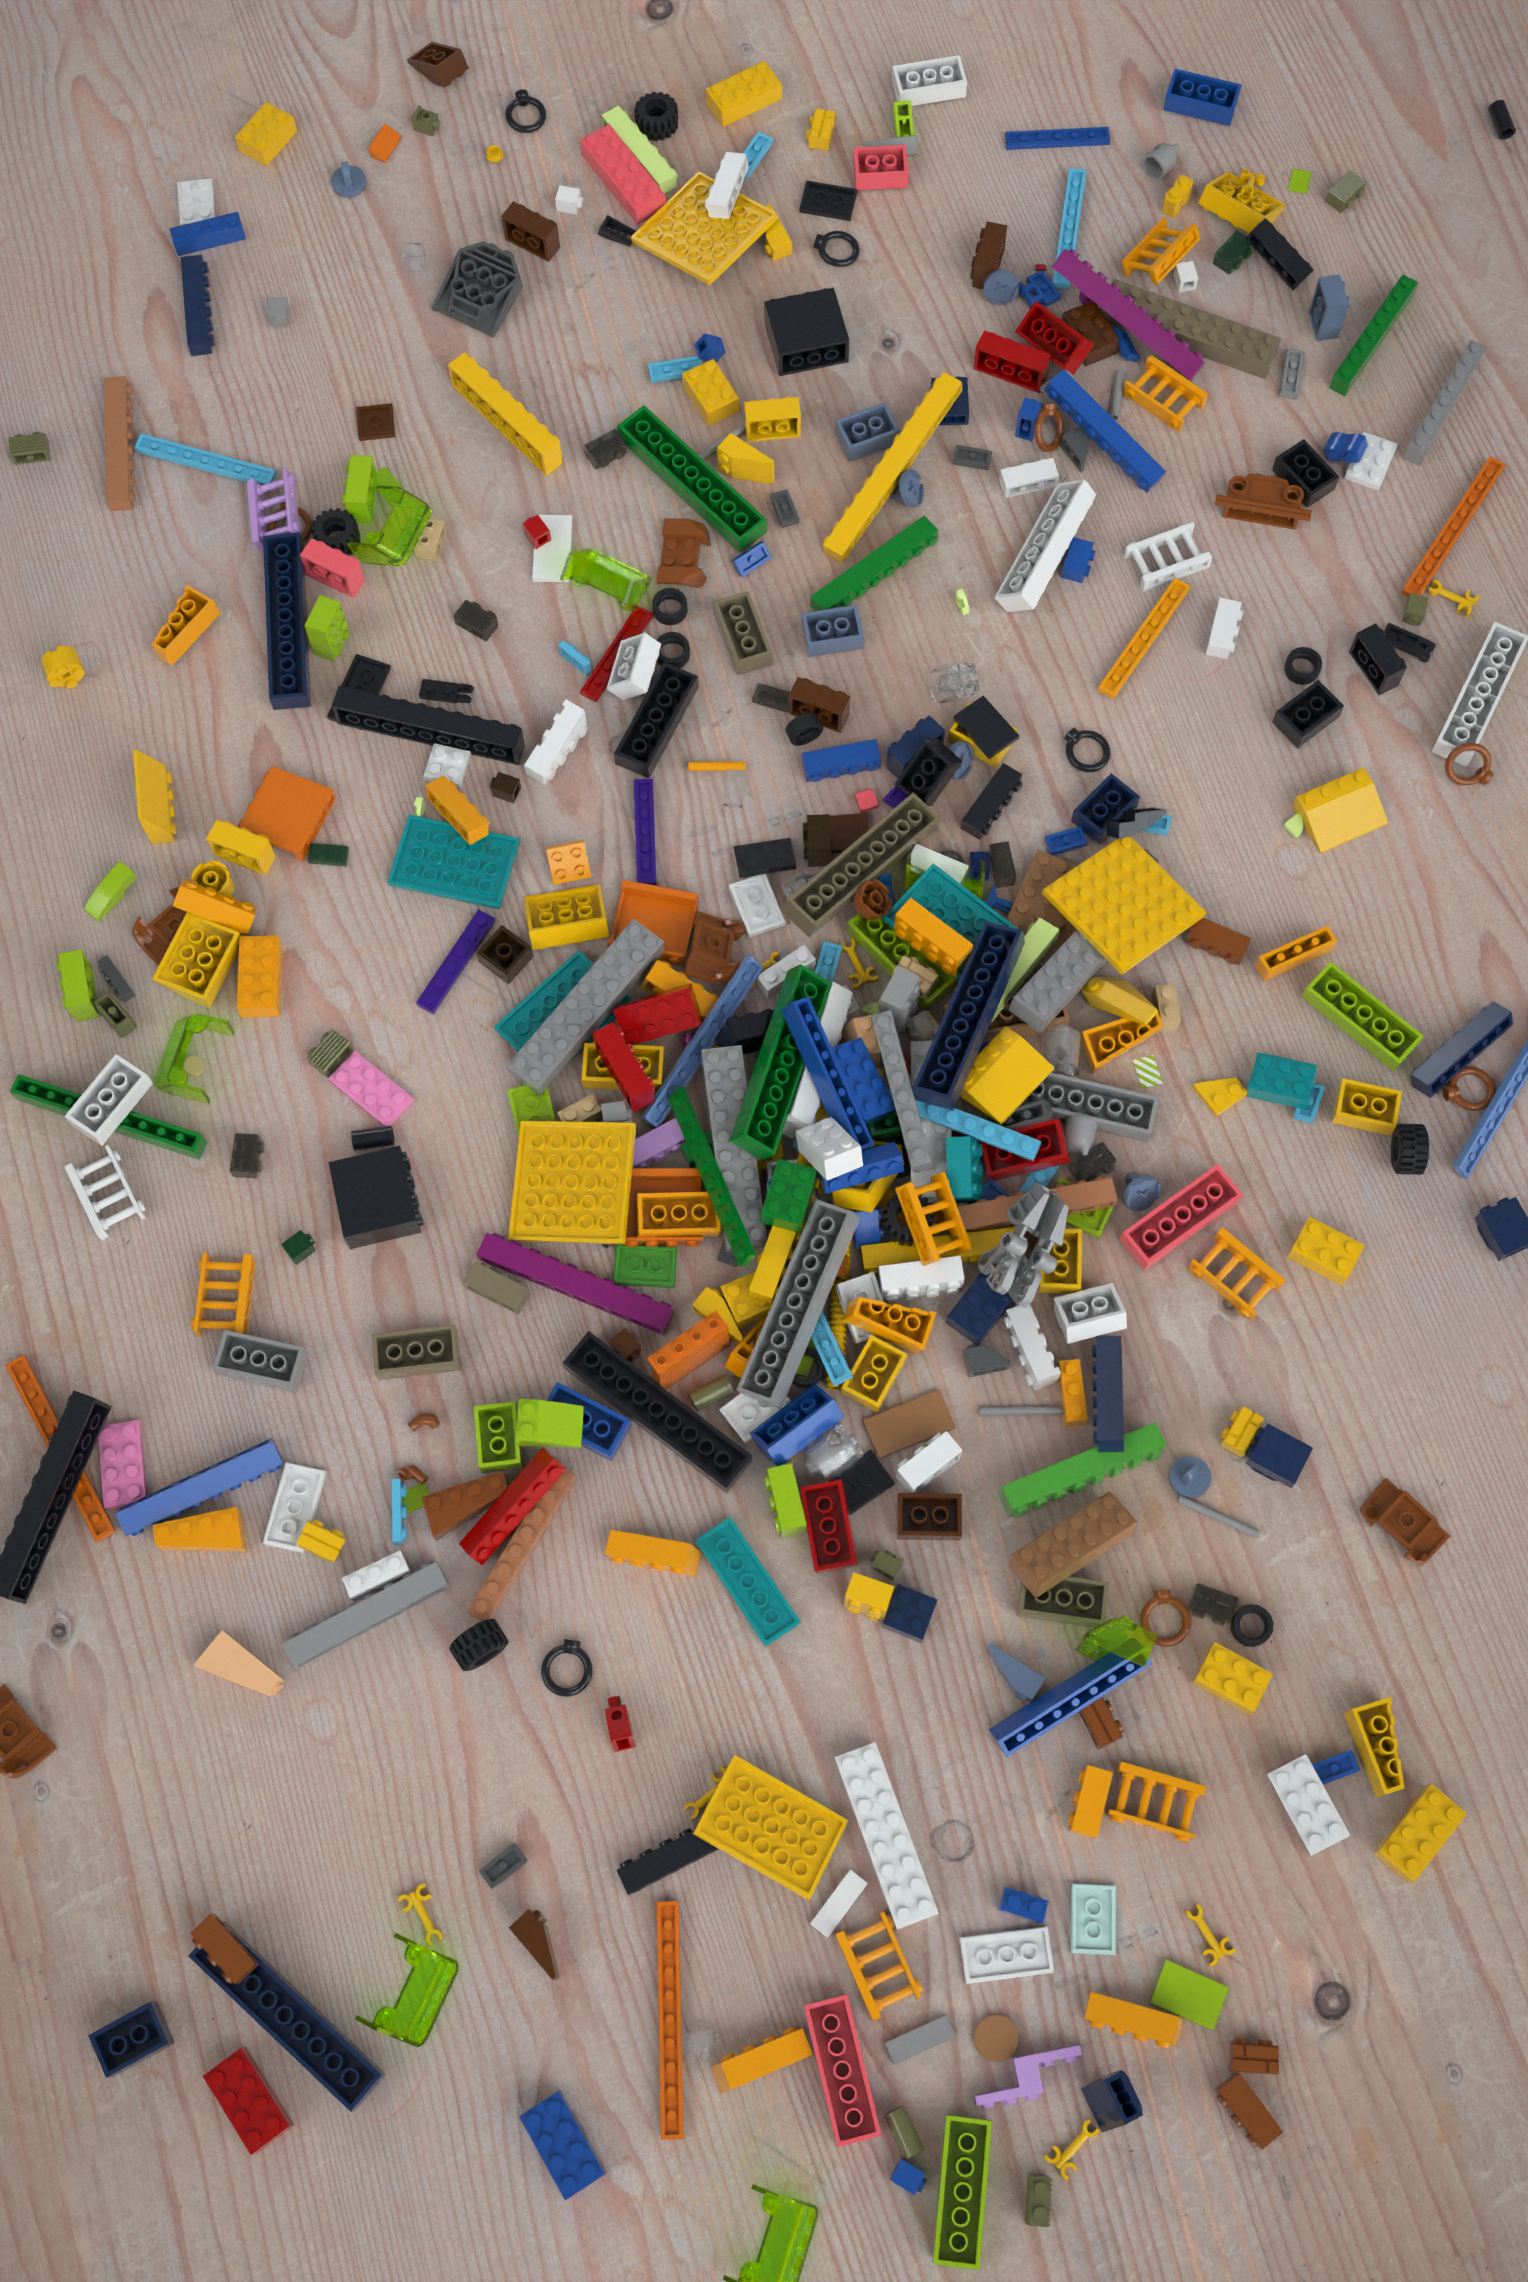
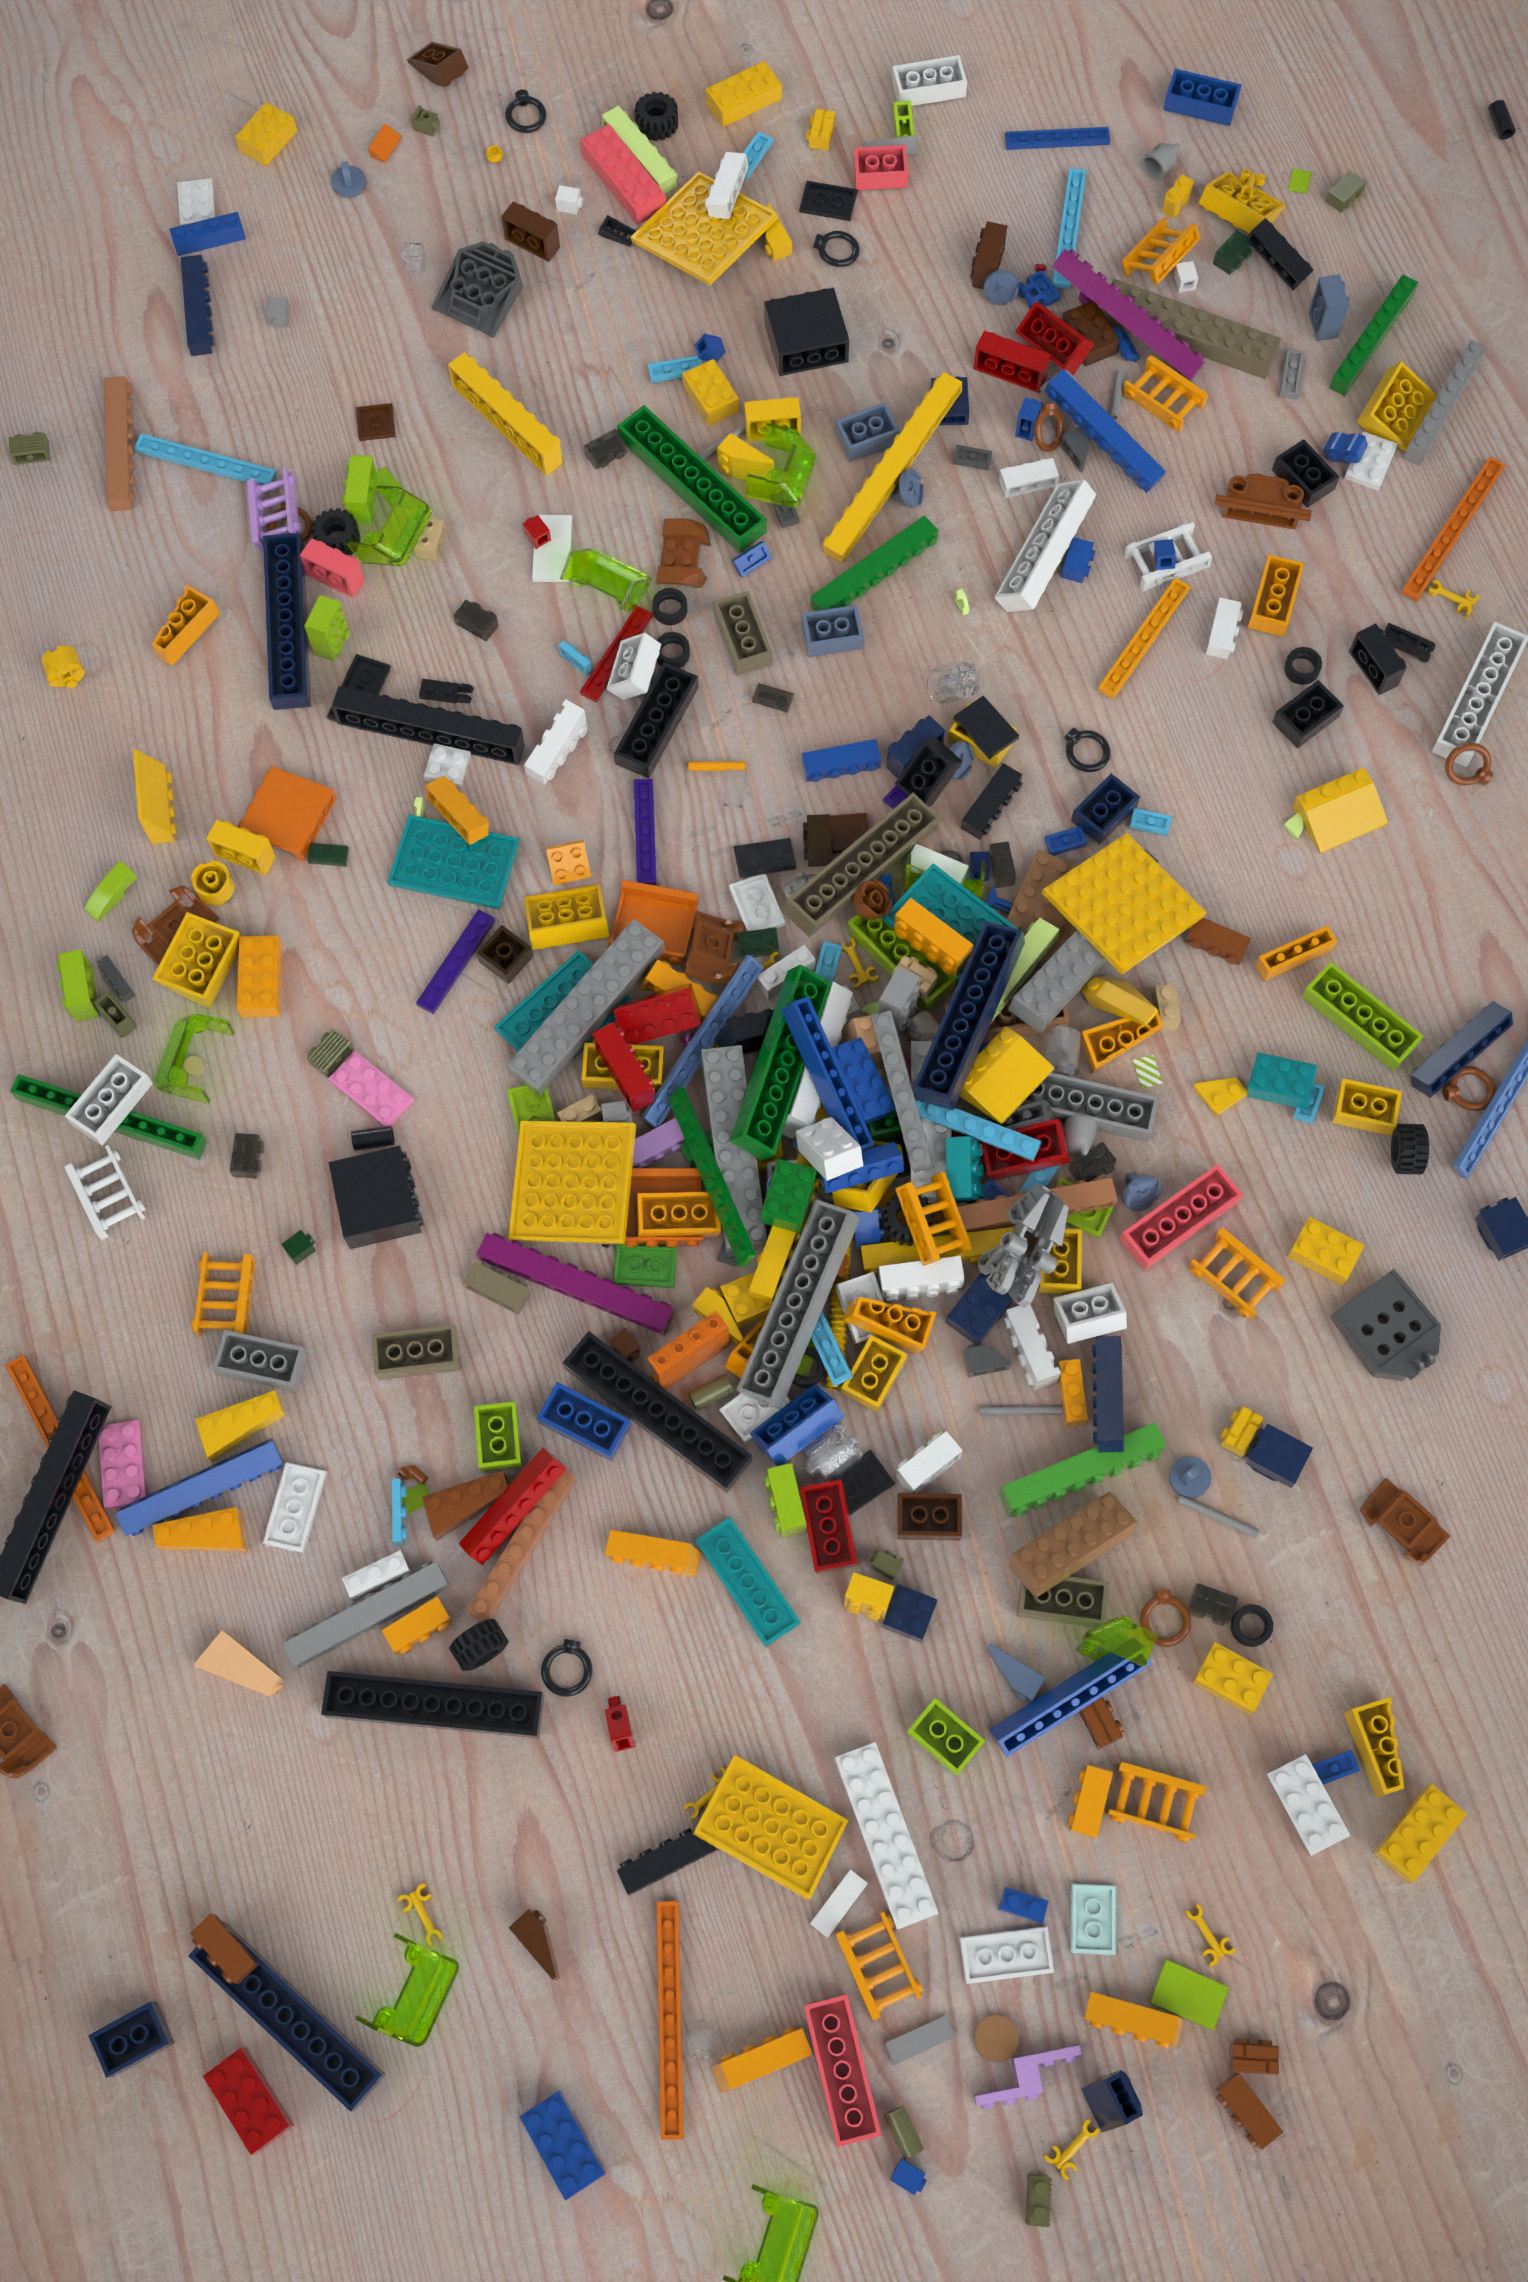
(215, 906): light orange brick -> none
(234, 1424): none -> yellow wedge
(321, 1541): yellow brick -> none
(417, 1626): none -> light orange brick
(424, 1419): dark orange arm -> none
(433, 1704): none -> black brick
(503, 1866): dark grey plate -> none
(505, 787): dark brown brick -> none
(549, 1424): lime slope -> none
(758, 942): none -> clear green brick
(789, 485): none -> clear neon green windscreen
(804, 729): black tyre -> none
(828, 704): reddish brown brick -> none
(866, 800): coral tile -> none
(909, 1424): medium nougat tile -> none
(945, 1737): none -> lime brick
(962, 2192): lime brick -> none
(1133, 822): slope -> none
(1164, 554): none -> blue brick
(1276, 595): none -> light orange brick
(1397, 406): none -> yellow slope
(1401, 1359): none -> dark grey hinge
(1415, 609): olive brick -> none

